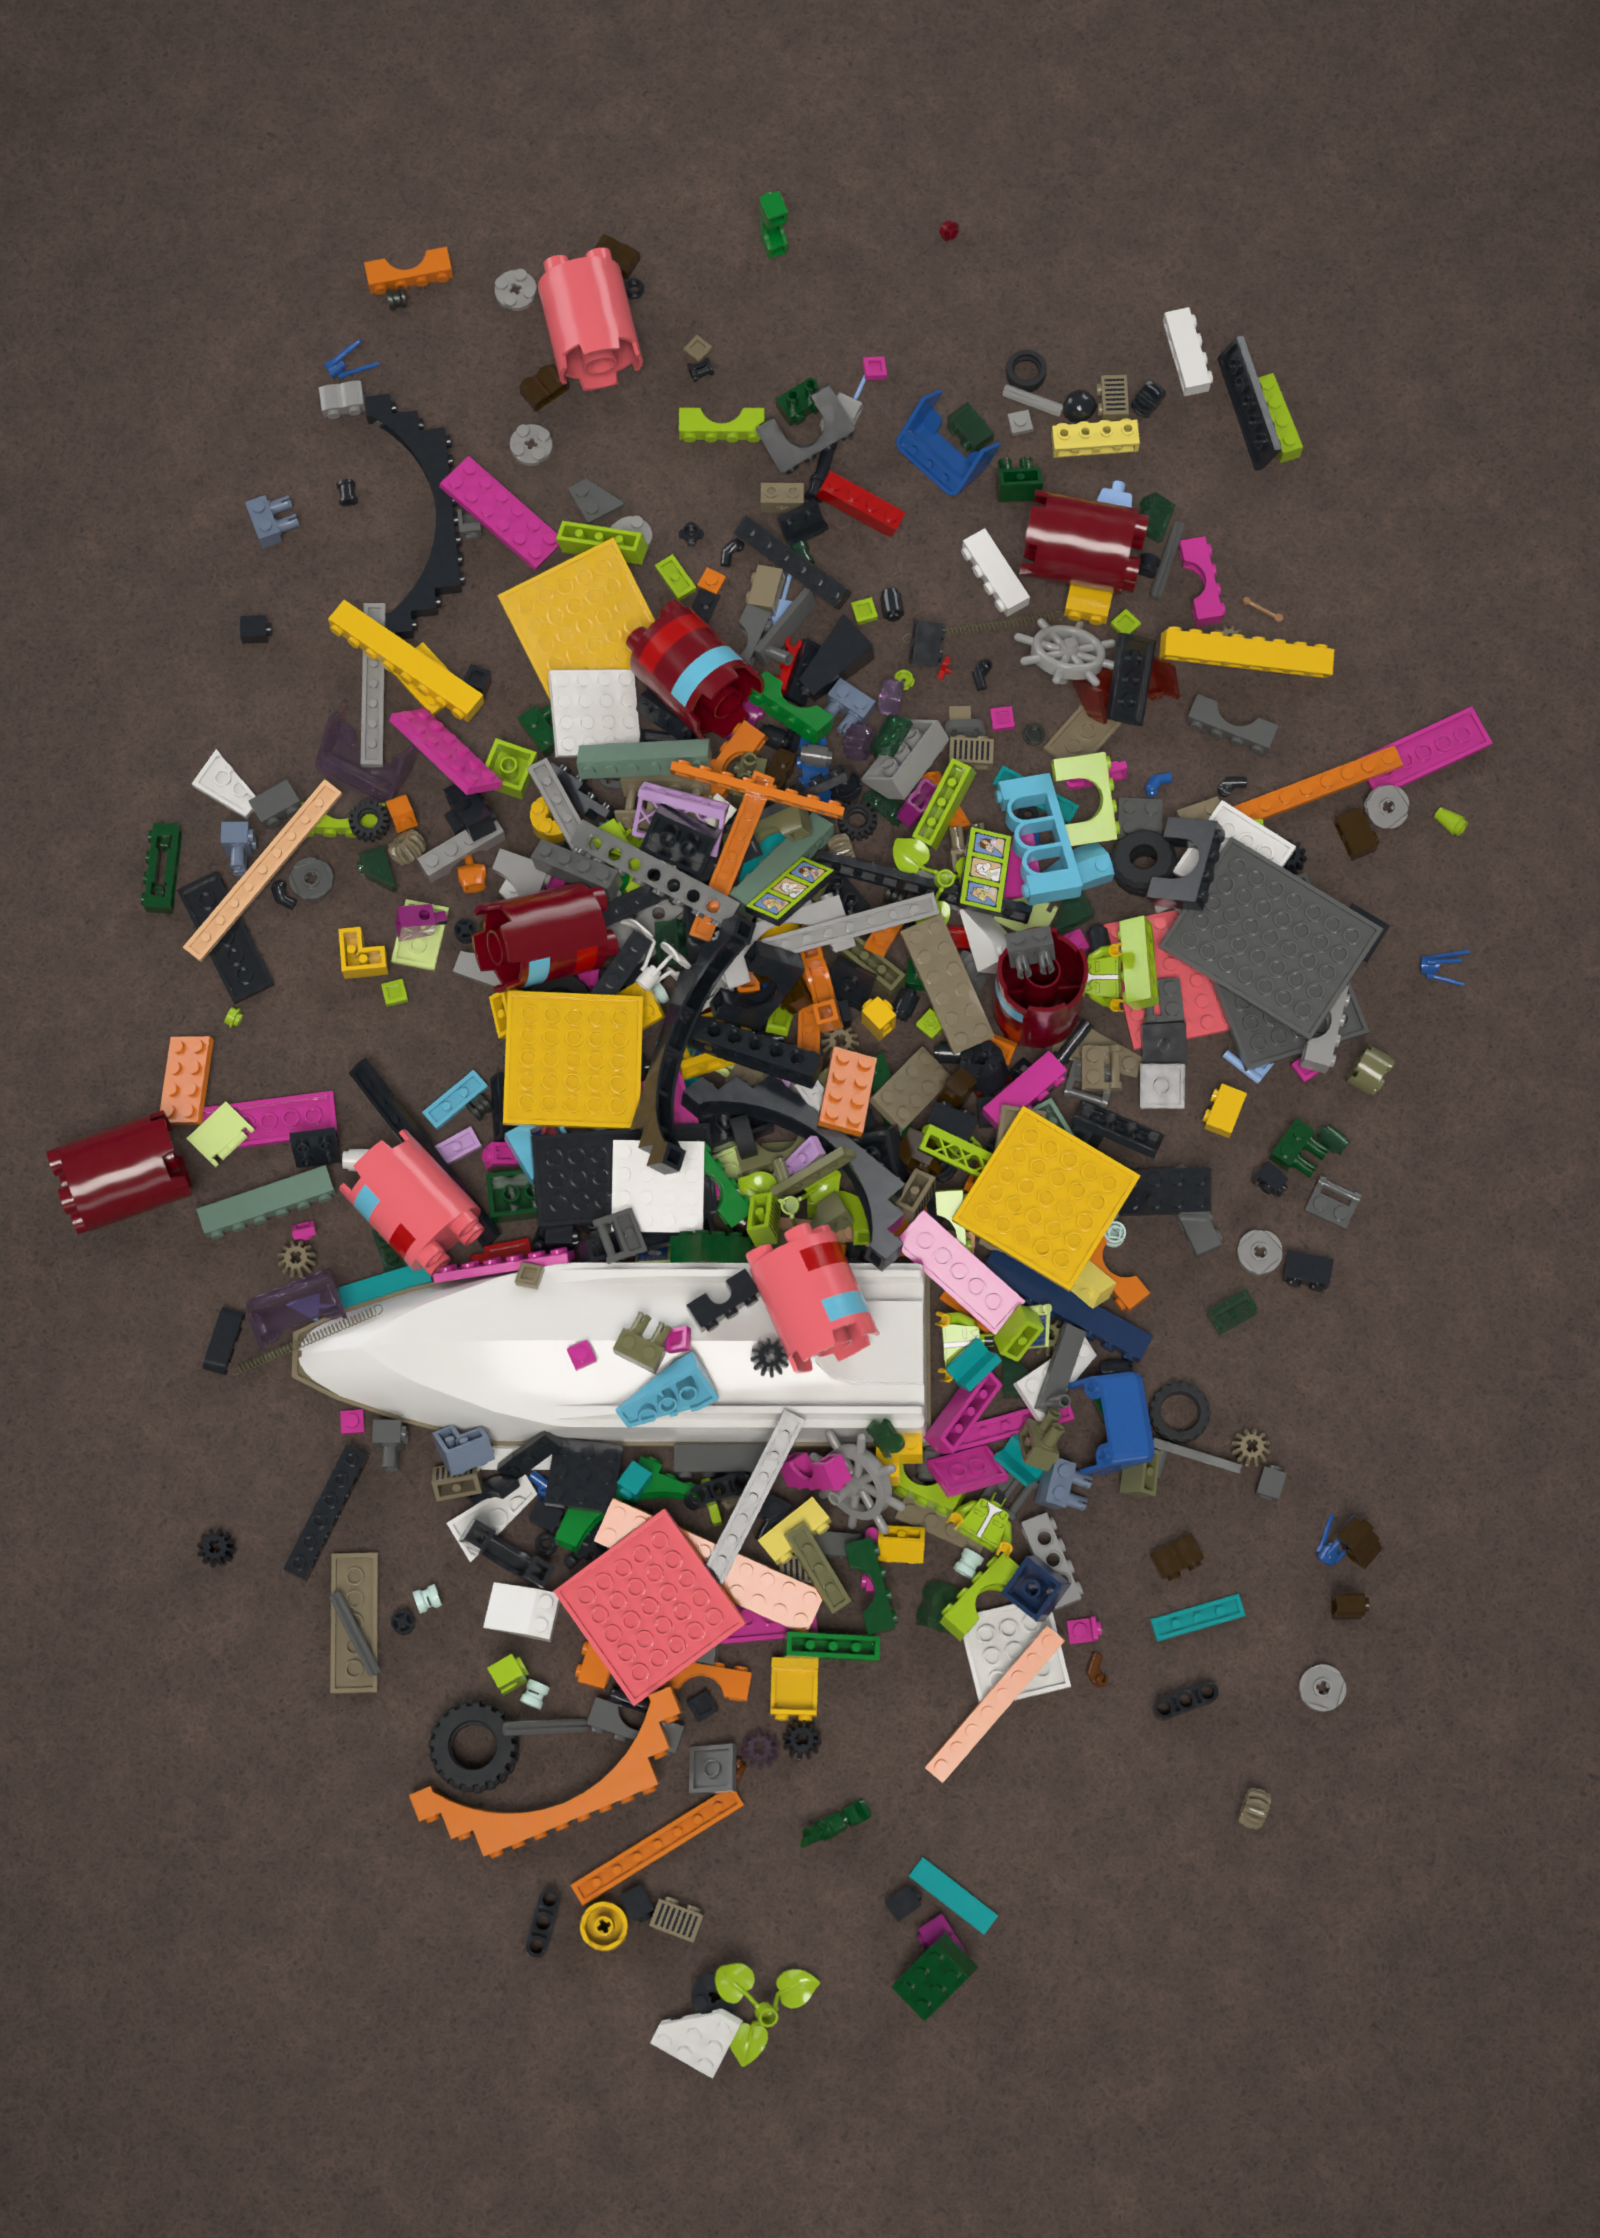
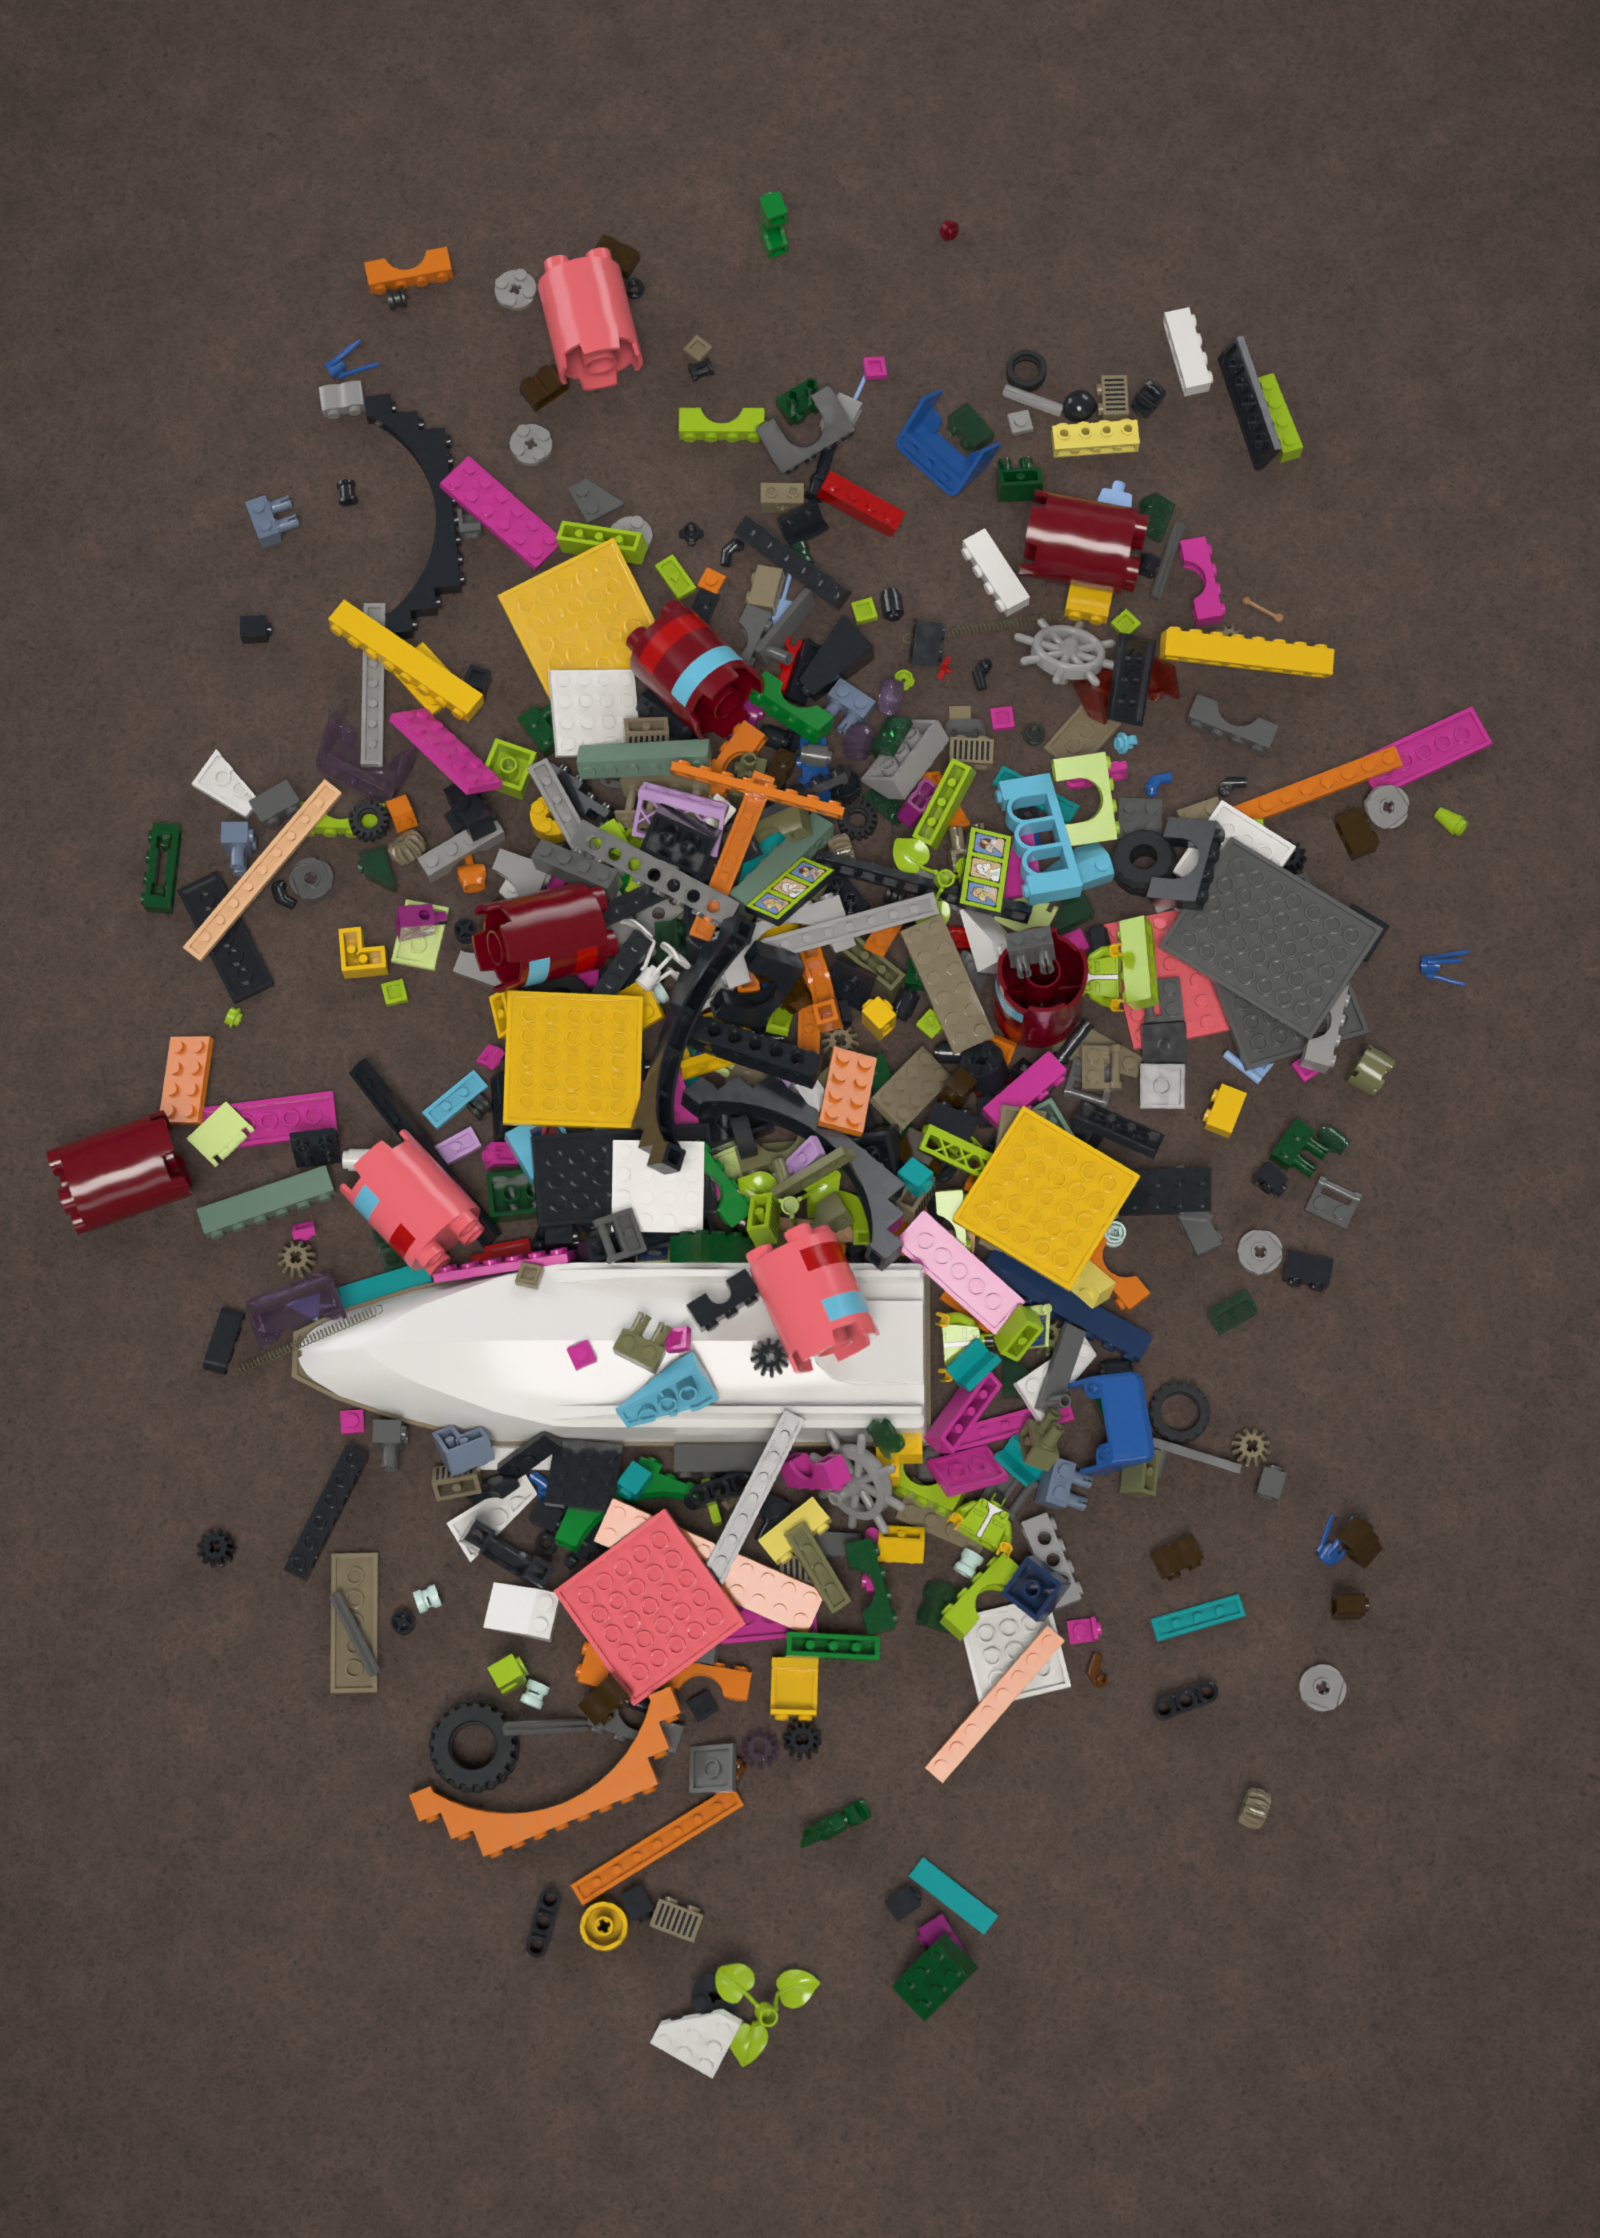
(490, 1057): none -> dark pink plate
(605, 1700): none -> dark brown brick
(645, 729): none -> dark tan brick
(917, 1177): none -> teal brick
(1123, 742): none -> medium azure plate

